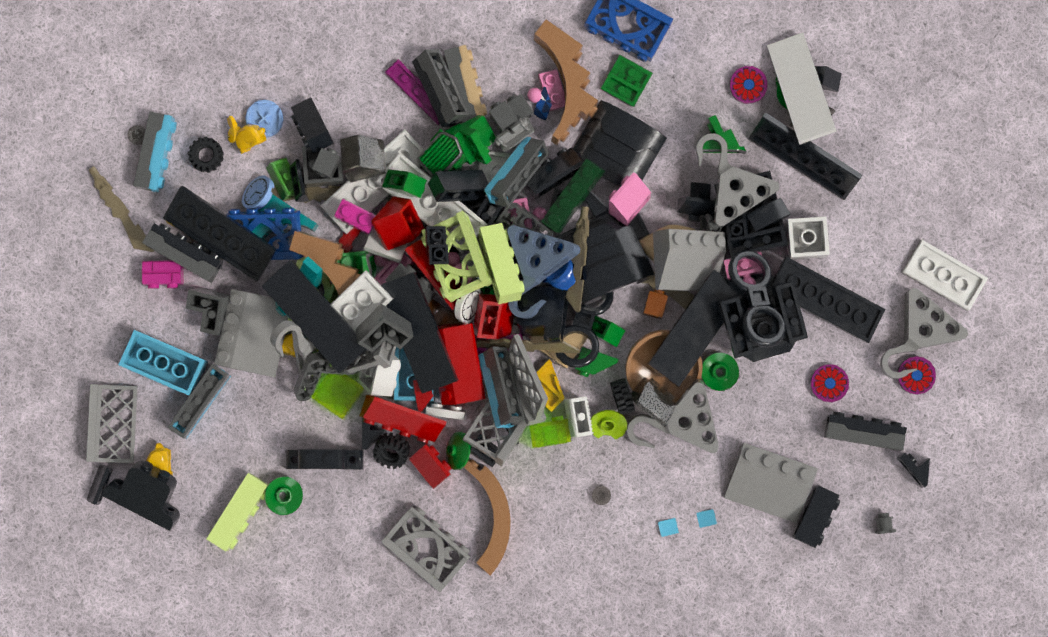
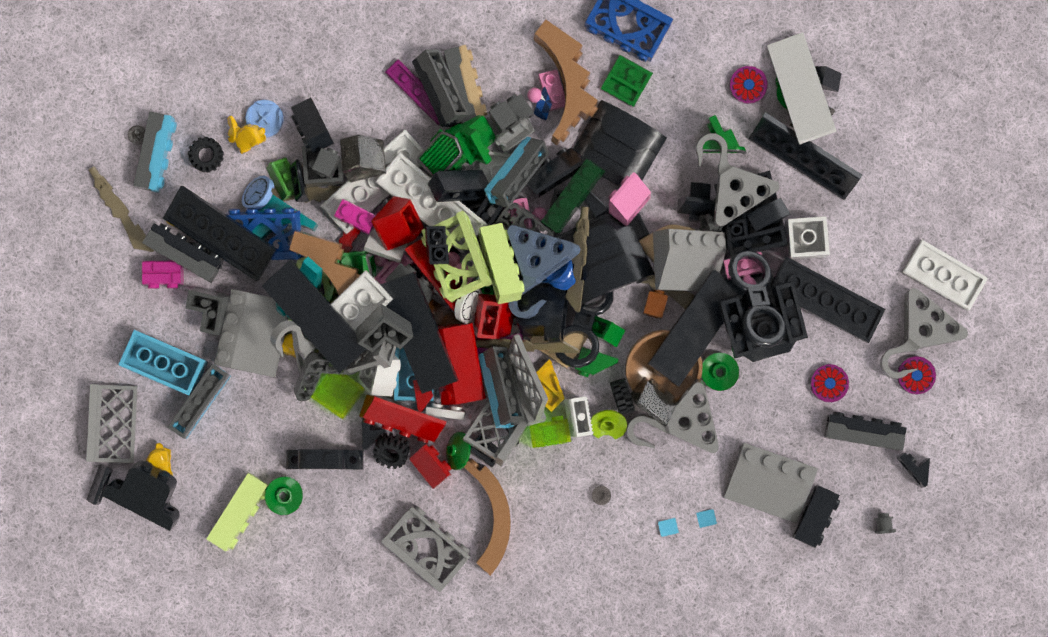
(404, 183): green slope -> none

